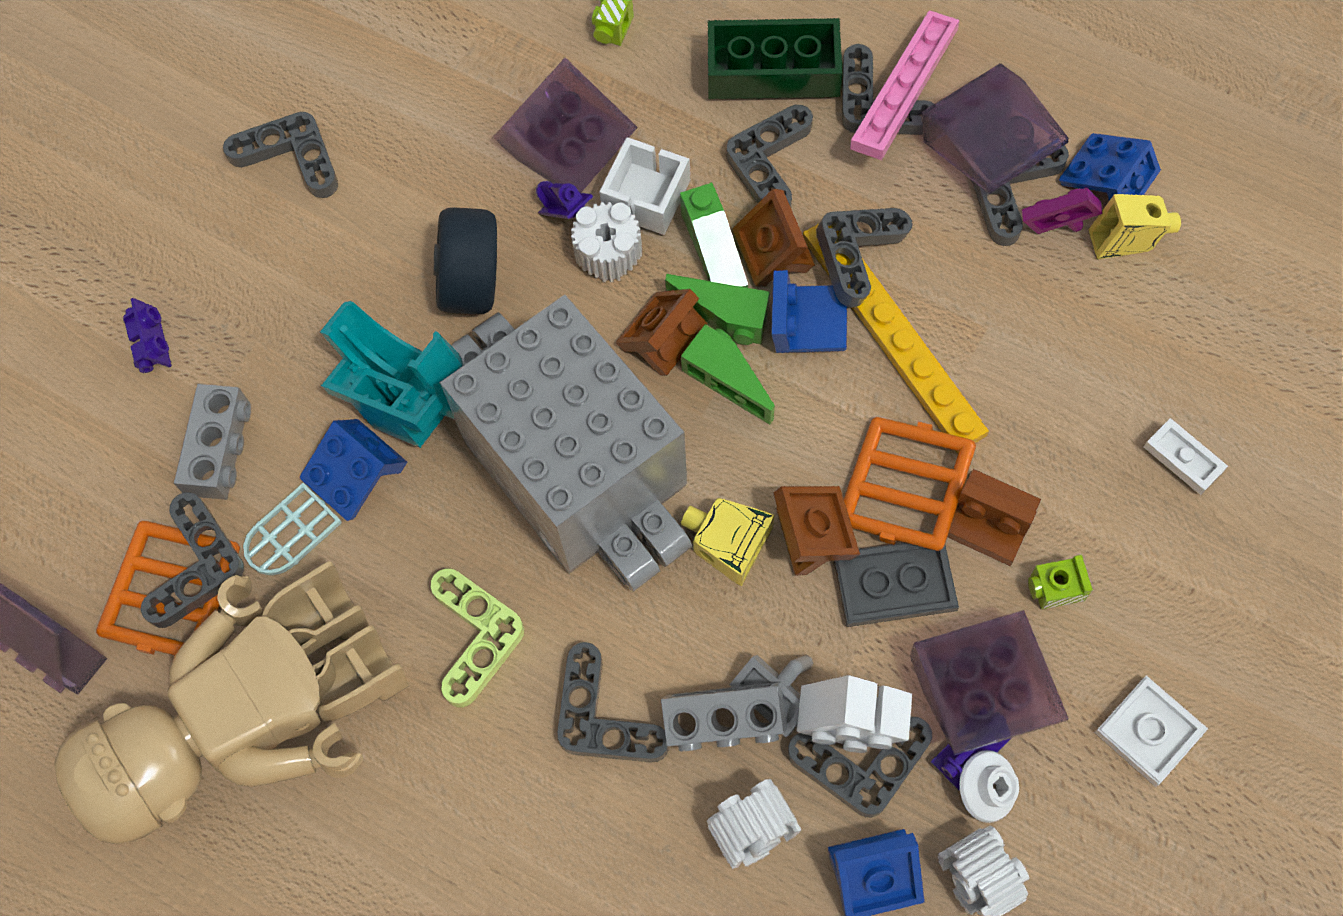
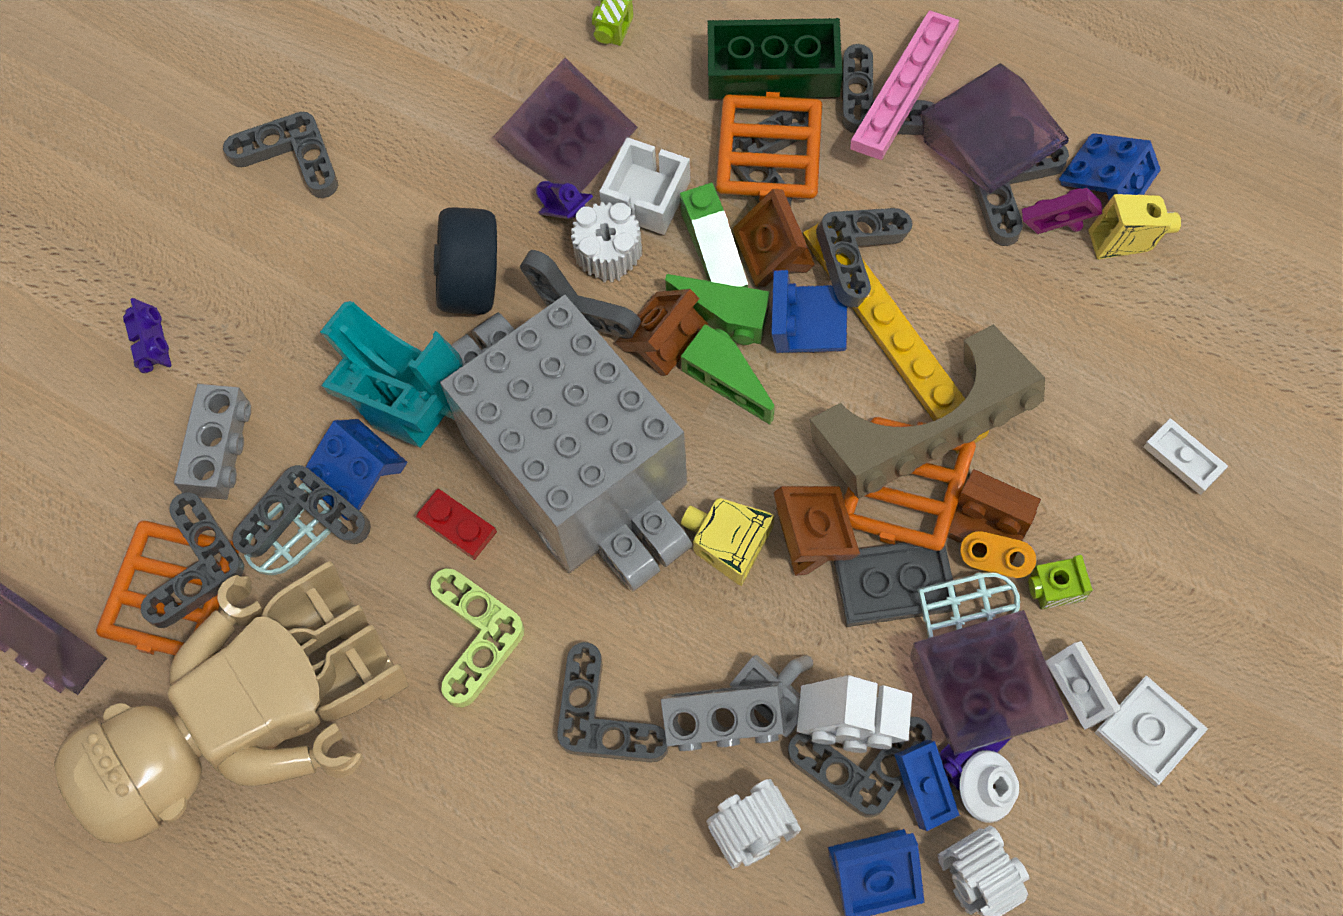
(294, 501): none -> dark grey beam
(456, 524): none -> red plate
(552, 285): none -> dark grey beam
(729, 129): none -> orange bar
(876, 454): none -> dark tan arch
(927, 785): none -> blue plate
(955, 601): none -> light aqua window
(998, 554): none -> light orange plate
(1083, 685): none -> white plate

